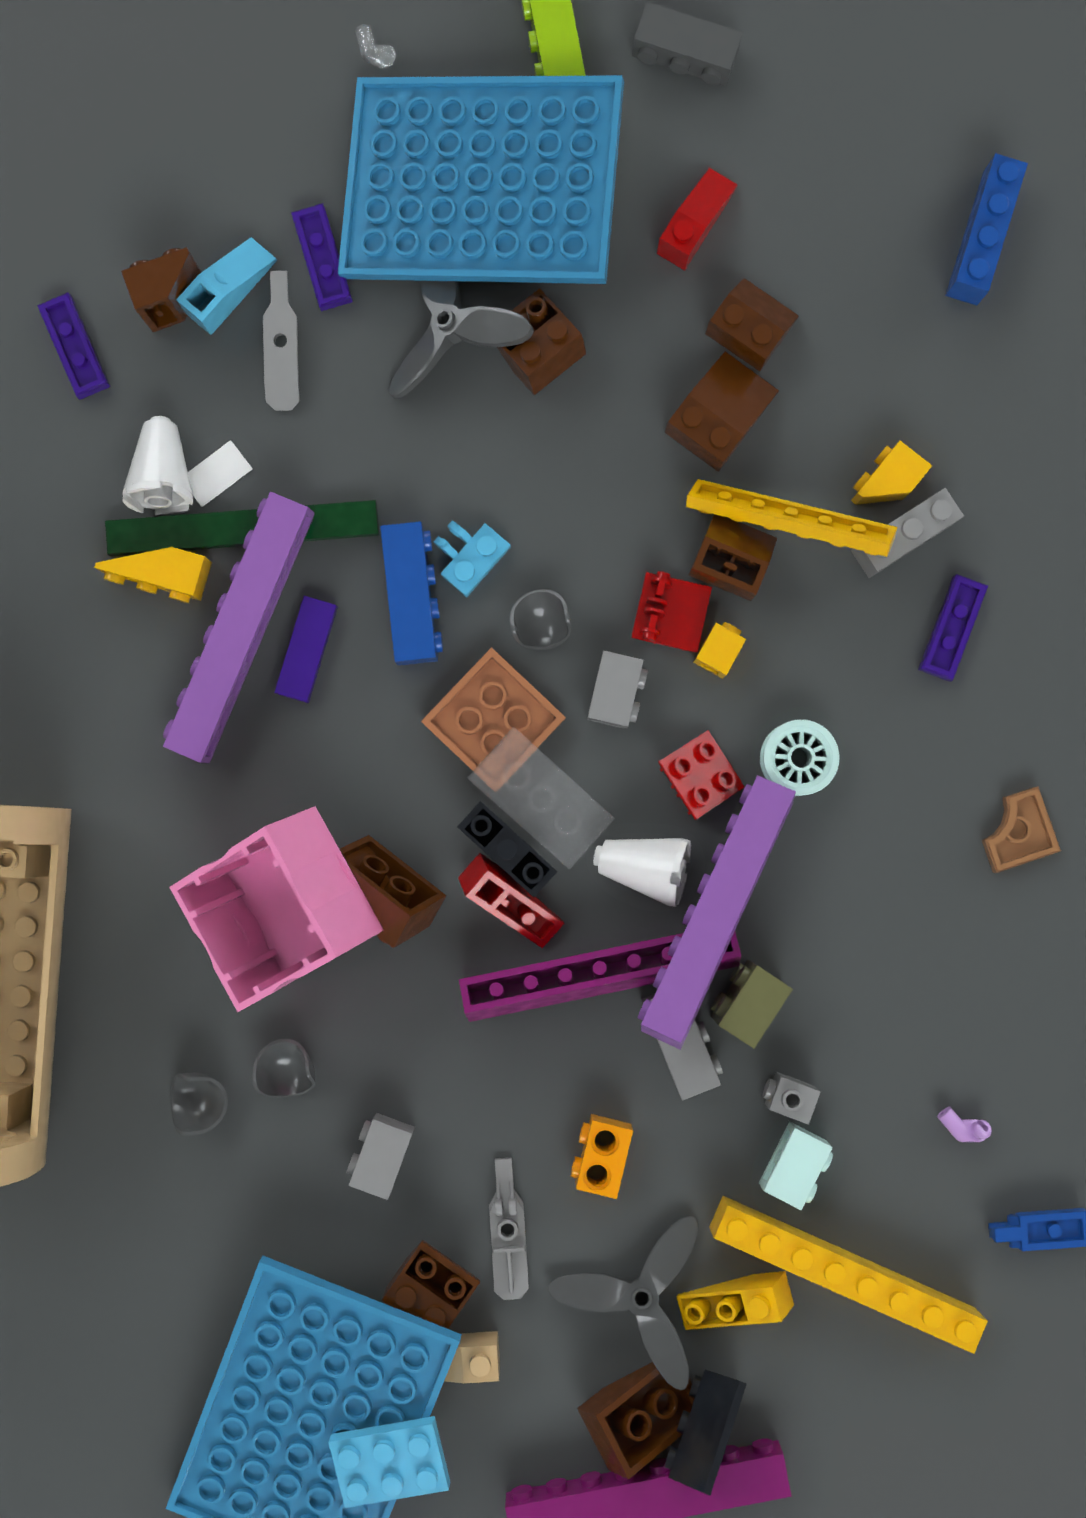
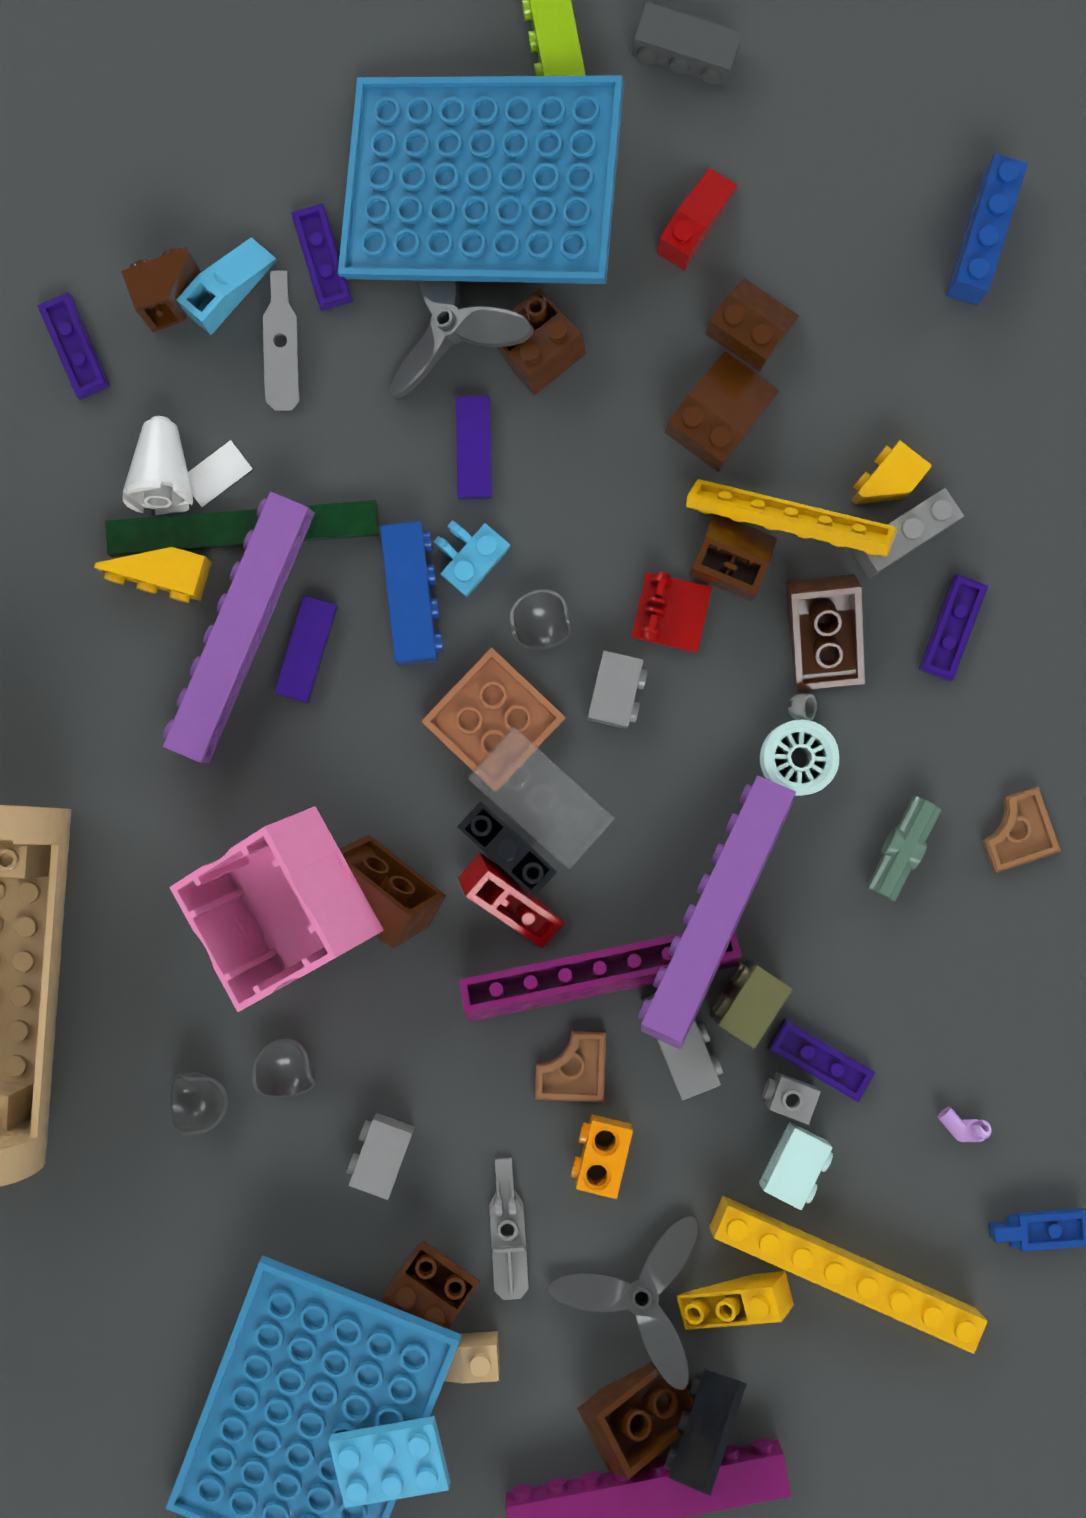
(371, 52): clear arm -> none
(473, 447): none -> dark purple tile
(576, 1072): none -> medium nougat tile
(647, 866): white cone -> none
(701, 775): red hinge -> none
(720, 649): yellow brick -> none
(803, 707): none -> light grey hinge
(821, 1060): none -> dark purple tile
(826, 631): none -> reddish brown slope
(904, 848): none -> sand green piece

